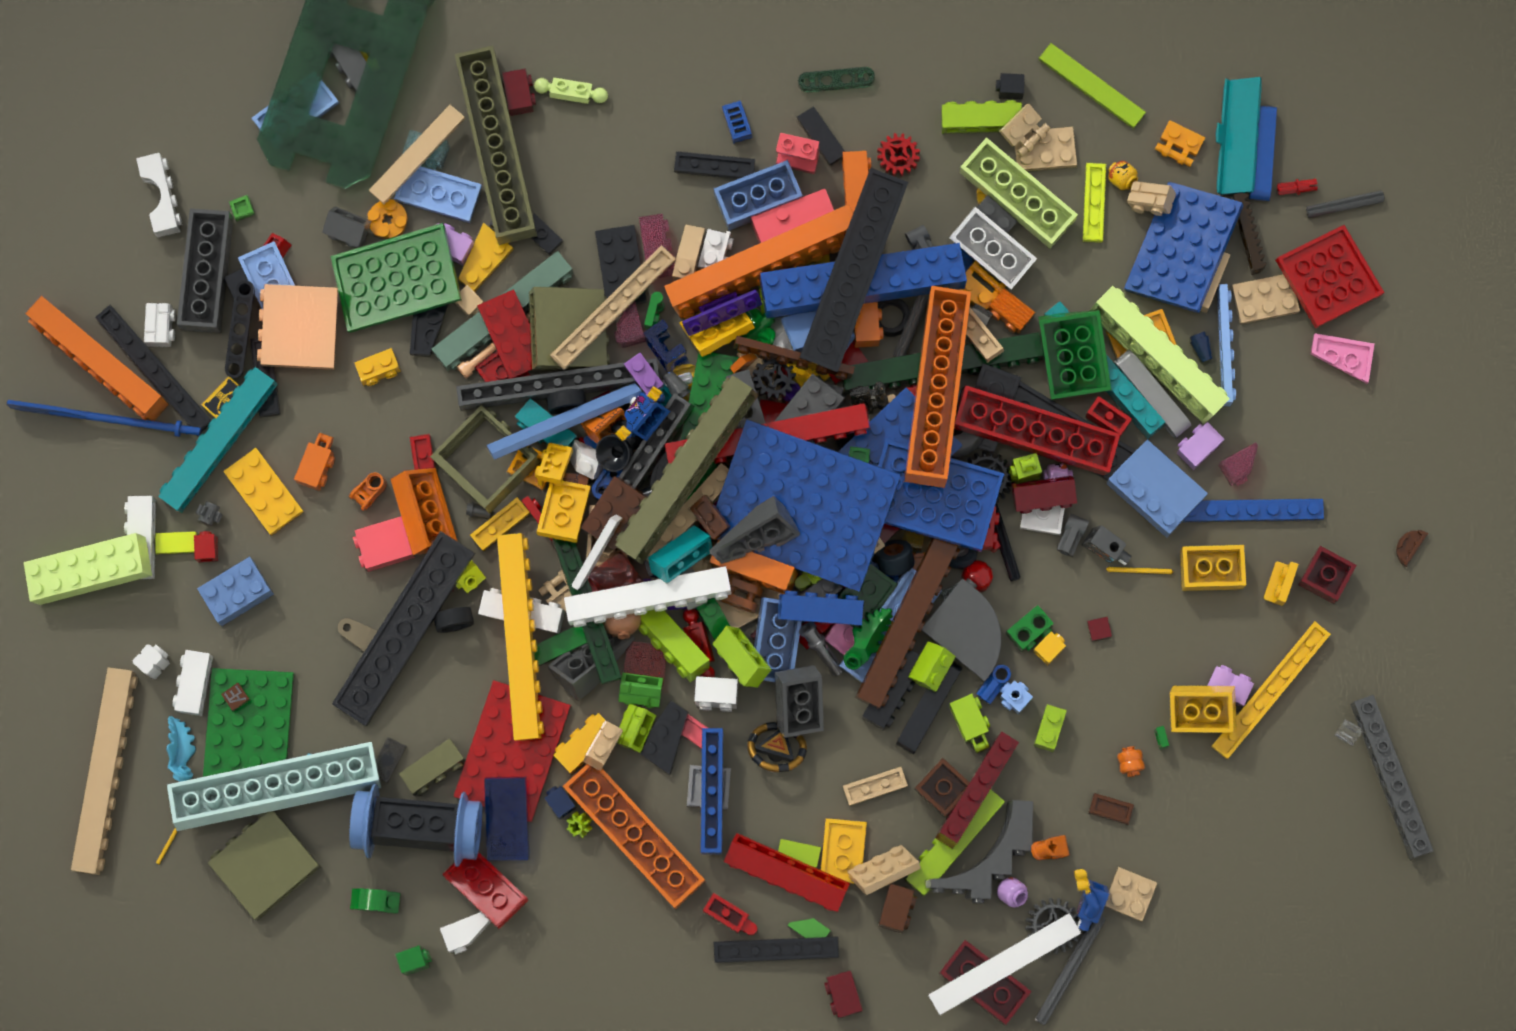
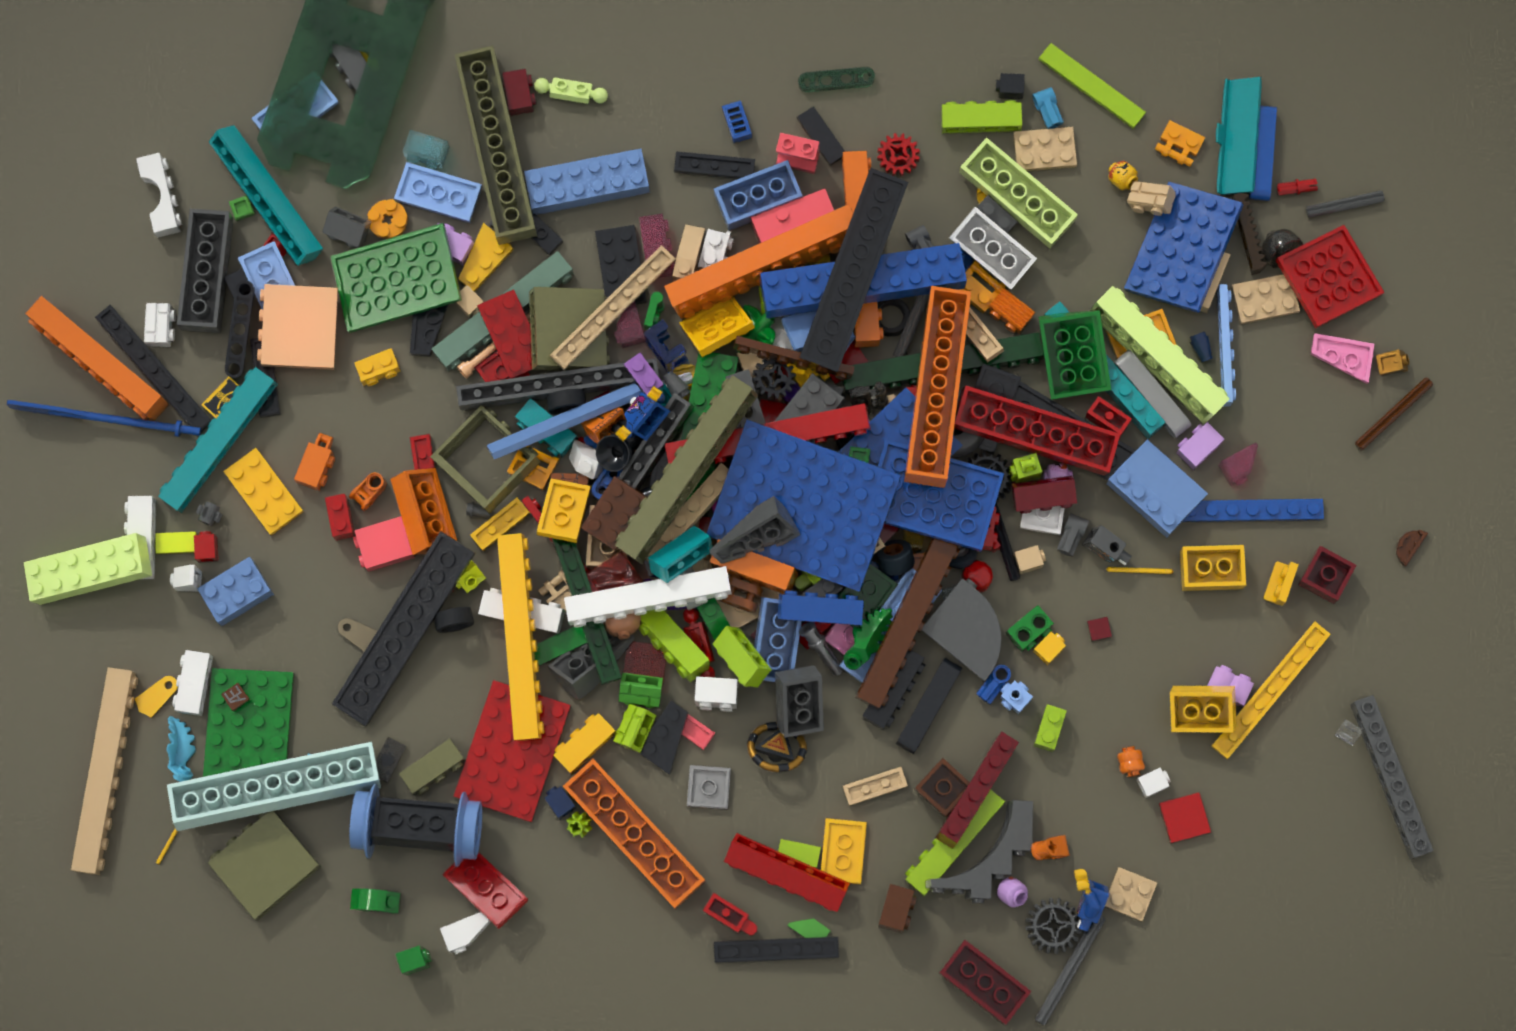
(151, 661): white brick -> none
(156, 696): none -> yellow piece
(186, 578): none -> white slope
(265, 195): none -> teal brick
(340, 517): none -> red brick
(417, 154): tan tile -> none
(506, 818): clear blue plate -> none
(554, 464): yellow bracket -> none
(587, 181): none -> medium blue brick
(596, 552): white tile -> none
(602, 745): tan brick -> none
(710, 517): reddish brown plate -> none
(712, 791): blue brick -> none
(721, 310): dark purple bracket -> none
(743, 362): orange tile -> none
(843, 994): dark red brick -> none
(883, 869): tan plate -> none
(931, 666): lime brick -> none
(970, 721): lime brick -> none
(983, 314): tile -> none
(1004, 964): white sticker -> none
(1020, 125): tan plate -> none
(1029, 559): none -> tan brick
(1046, 103): none -> dark azure piece
(1094, 202): neon yellow tile -> none
(1111, 808): reddish brown tile -> none
(1153, 782): none -> white brick
(1161, 737): green tile -> none
(1184, 817): none -> red tile
(1279, 243): none -> clear smoke cylinder
(1392, 362): none -> pearl gold bracket
(1394, 413): none -> reddish brown axle

